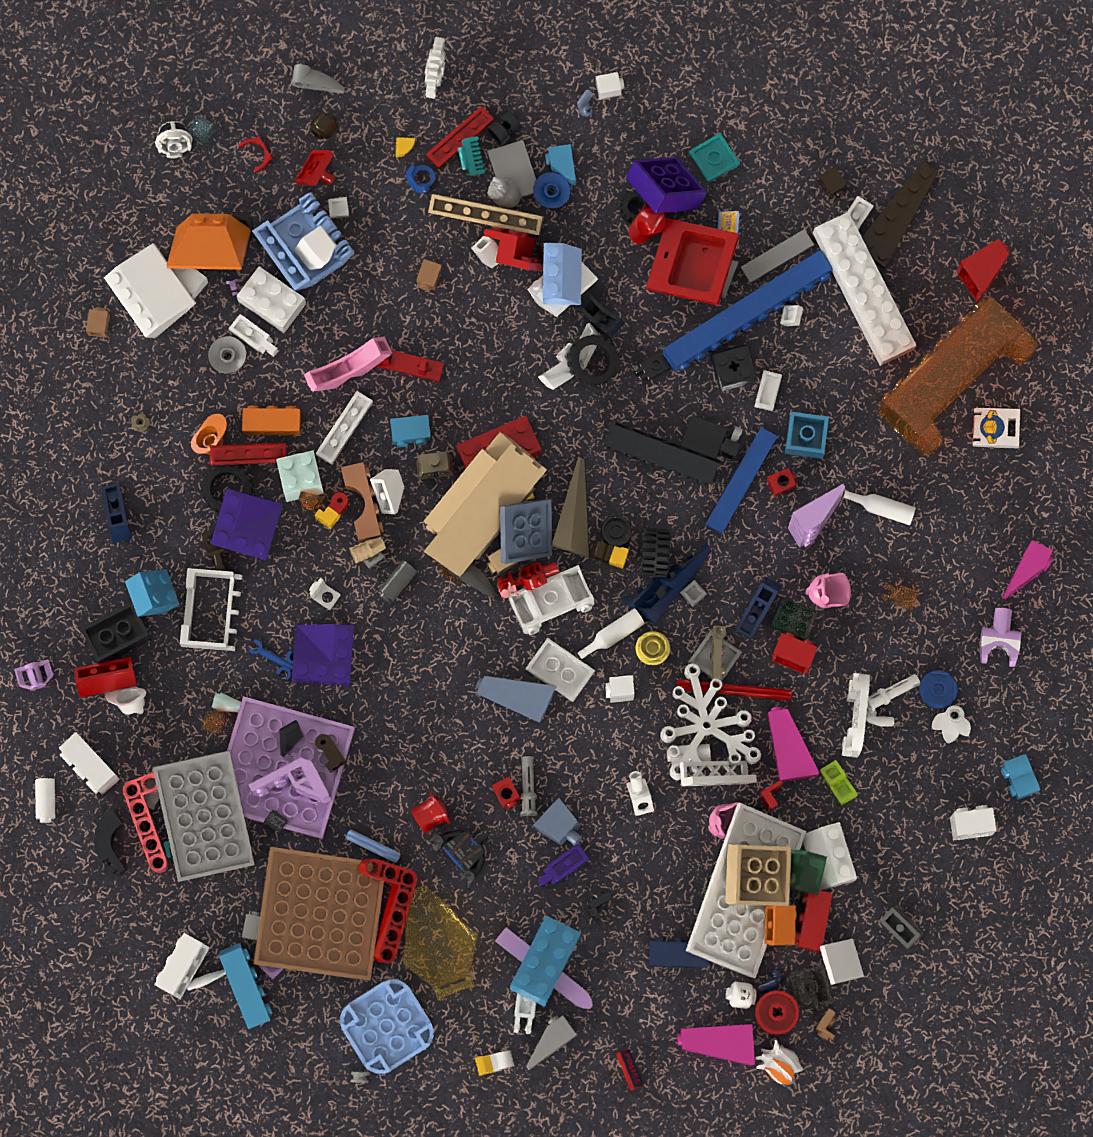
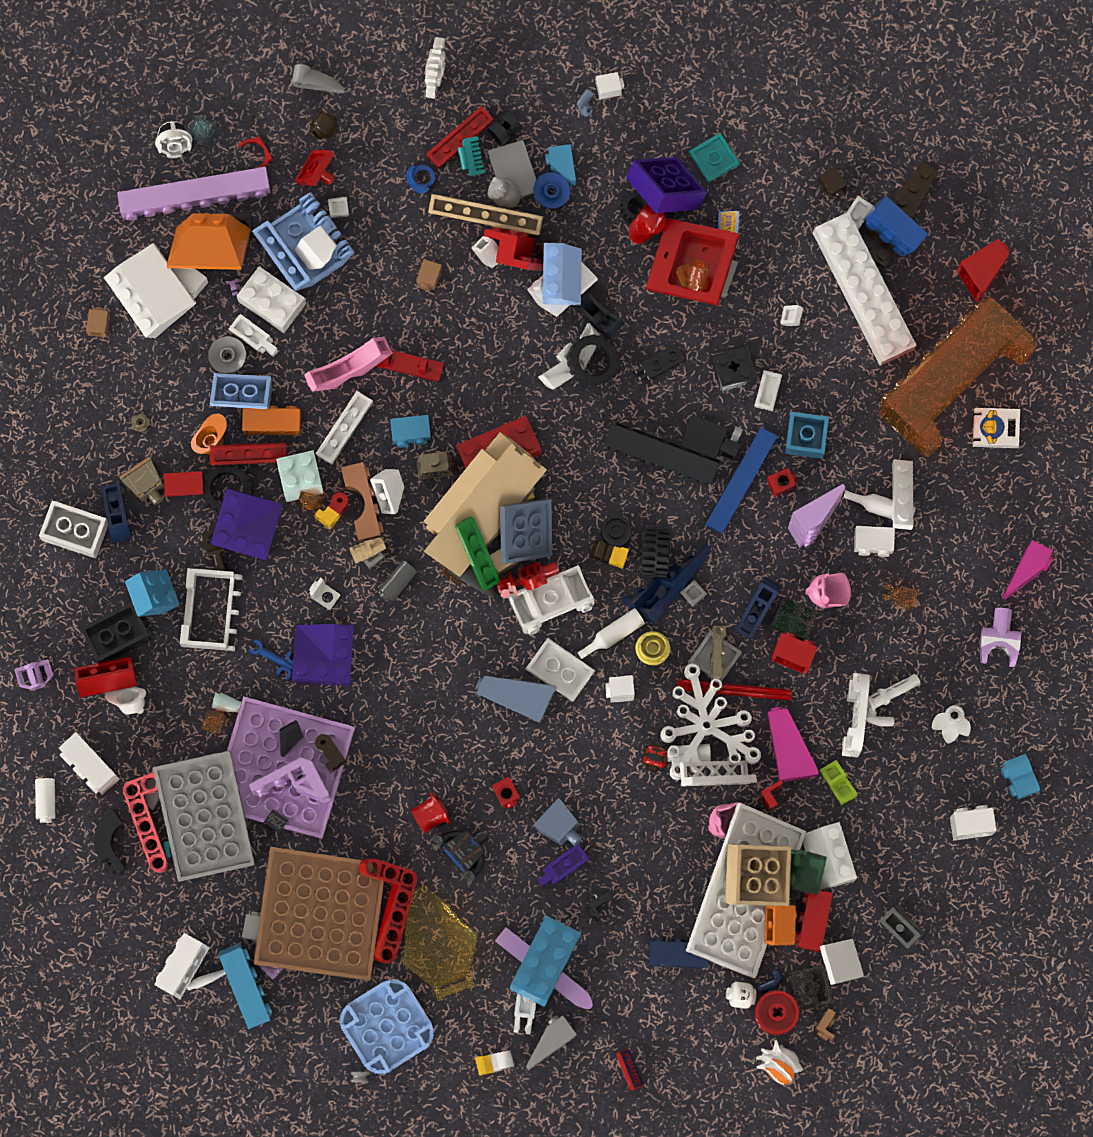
(73, 529): none -> white brick
(144, 481): none -> dark tan torso
(183, 483): none -> red panel
(193, 193): none -> lavender brick
(241, 391): none -> light blue slope
(373, 846): light blue axle -> none
(404, 145): yellow tile -> none
(477, 553): none -> green plate
(528, 796): light grey pin -> none
(572, 525): dark tan wedge -> none
(639, 793): white bracket -> none
(655, 757): none -> head
(696, 276): none -> clear orange piece
(721, 1042): dark pink slope -> none
(747, 311): blue brick -> none
(777, 256): light grey tile -> none
(874, 540): none -> white brick
(894, 227): none -> blue brick
(902, 494): none -> white plate
(938, 689): blue tile -> none

